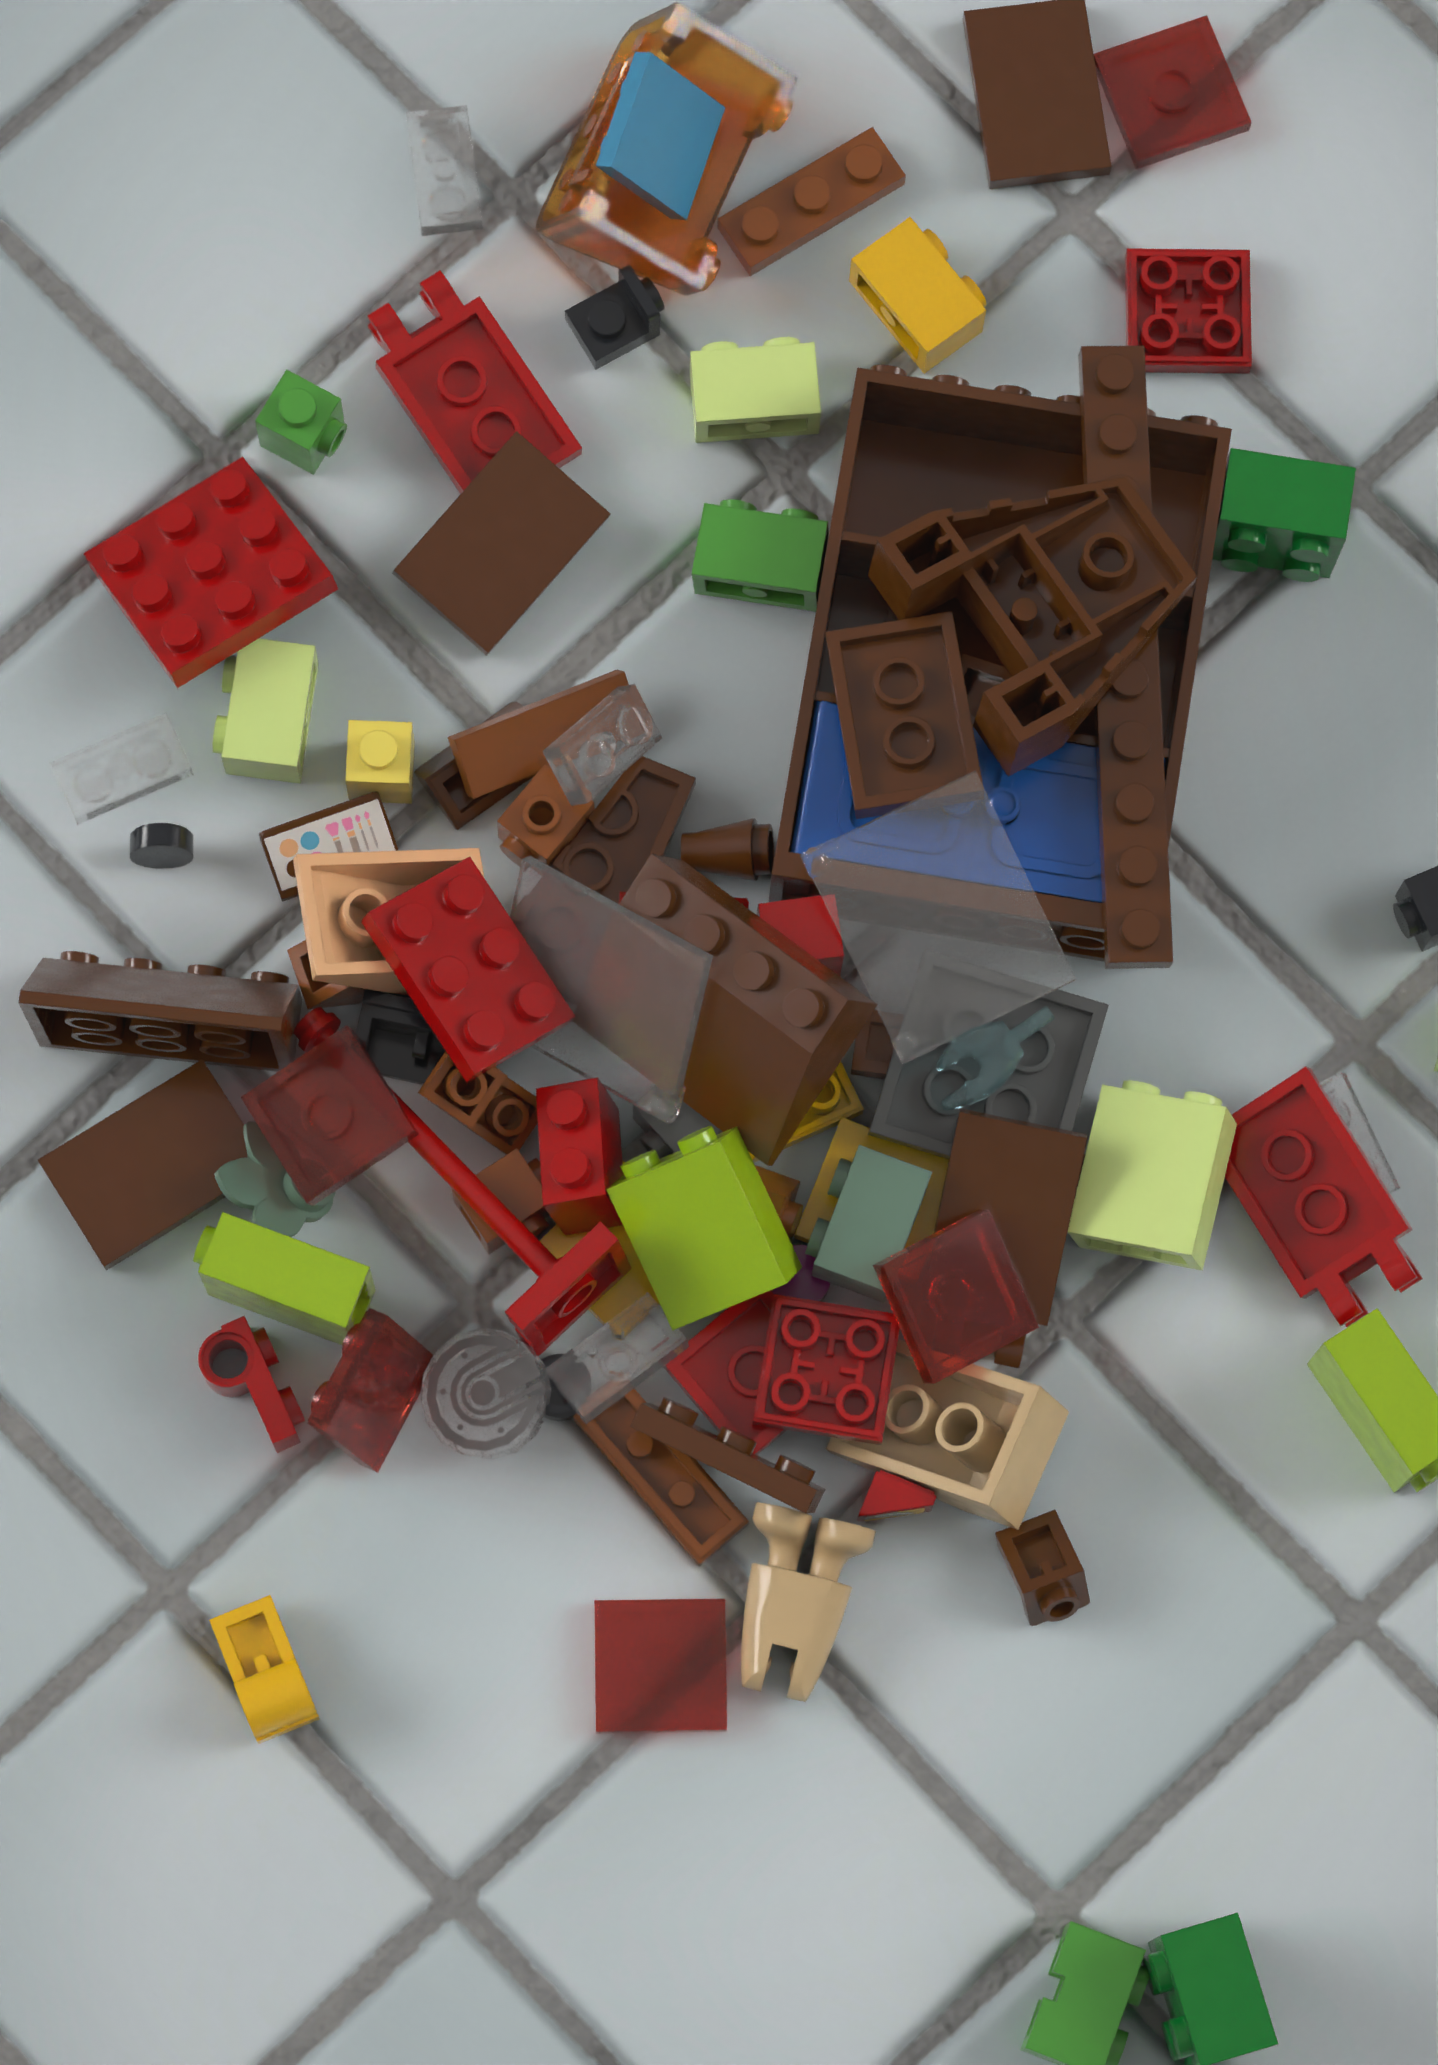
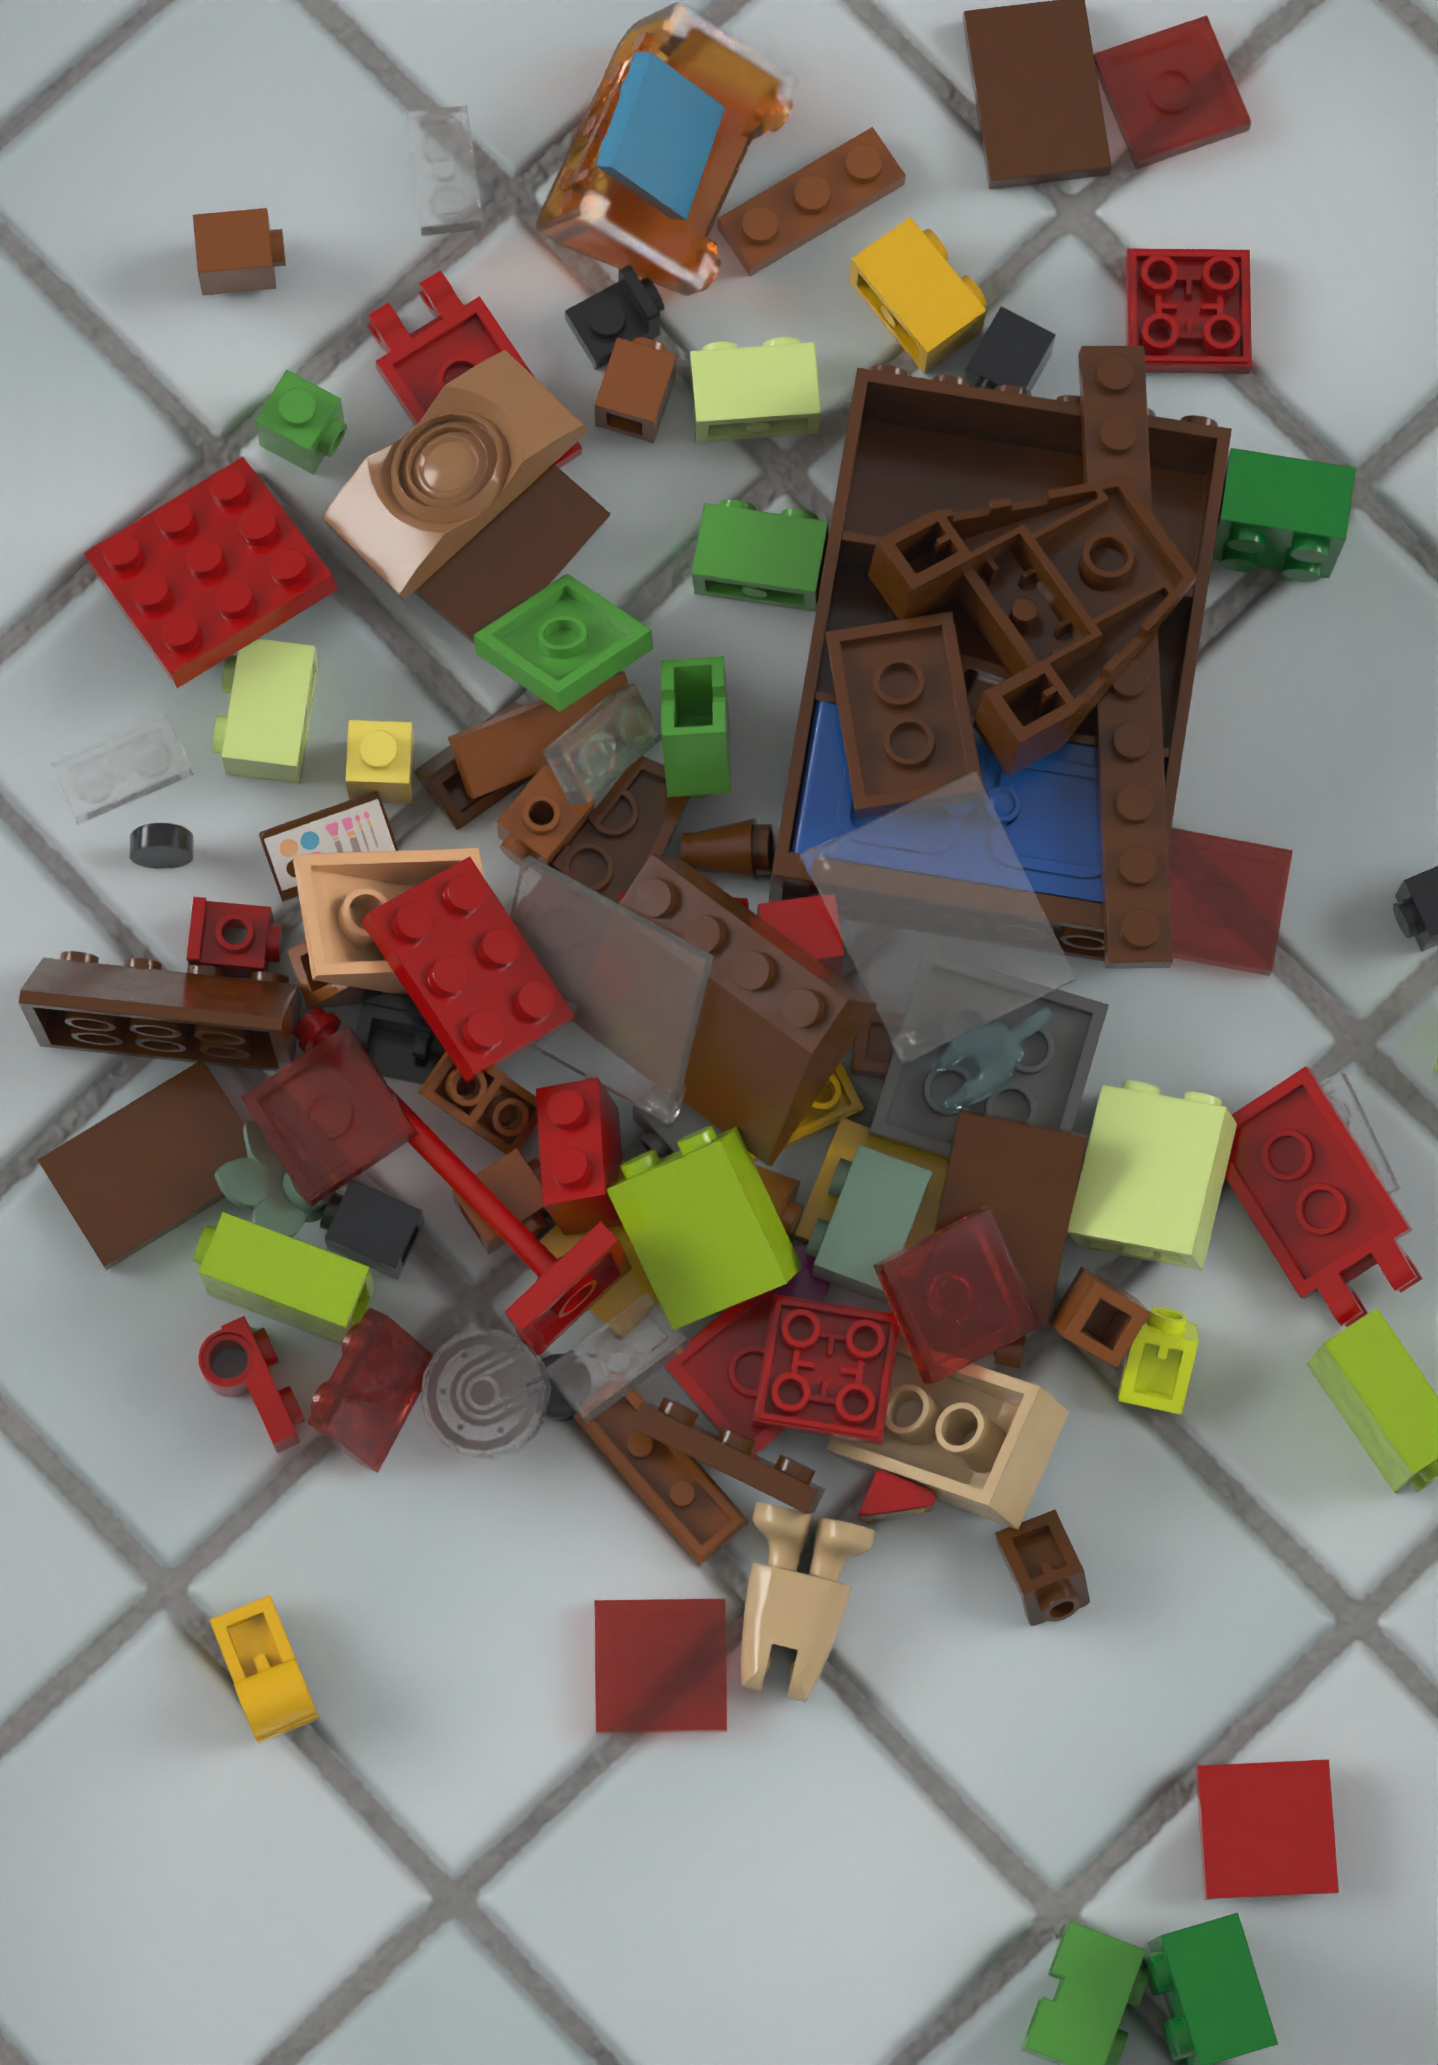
(237, 251): none -> dark orange brick
(239, 960): none -> red brick
(371, 1228): none -> black brick
(452, 472): none -> medium nougat slope
(563, 642): none -> bright green plate
(636, 388): none -> dark orange brick
(695, 727): none -> bright green brick
(1010, 353): none -> black brick
(1099, 1317): none -> dark orange brick
(1160, 1362): none -> neon yellow bracket
(1226, 900): none -> clear red tile
(1266, 1829): none -> red tile

